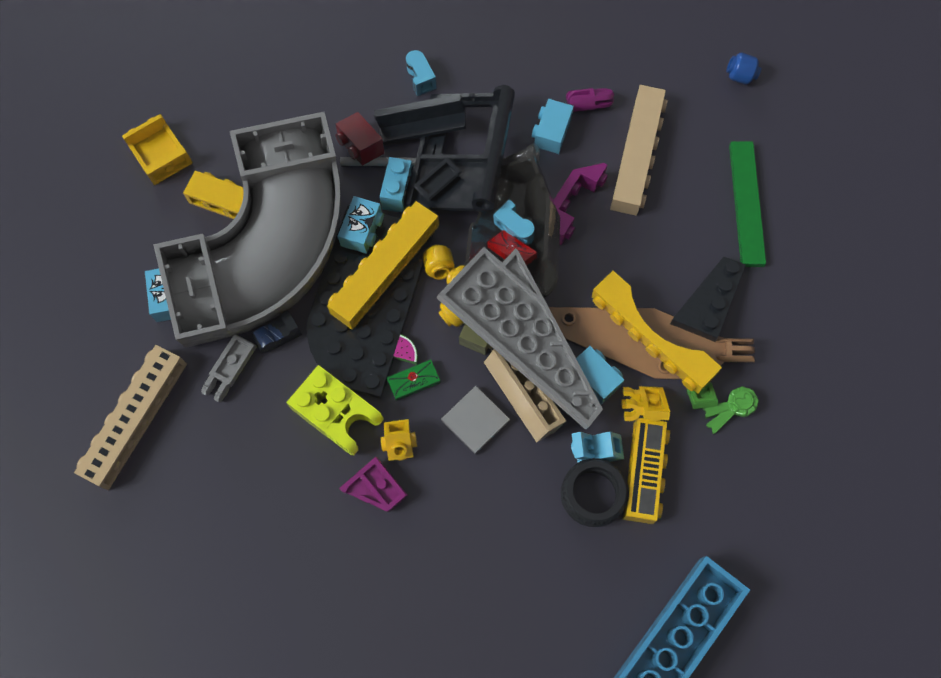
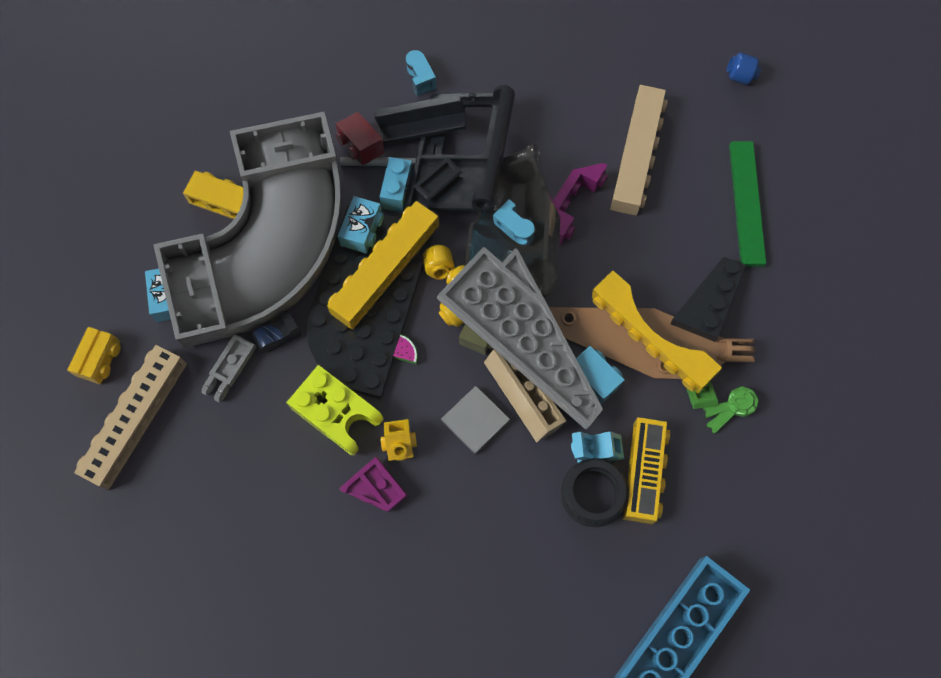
(94, 355): none -> yellow brick
(157, 149): yellow panel -> none
(413, 380): green tile -> none
(504, 244): red tile -> none
(552, 126): medium azure brick -> none
(590, 99): magenta arm -> none
(646, 401): yellow plate -> none

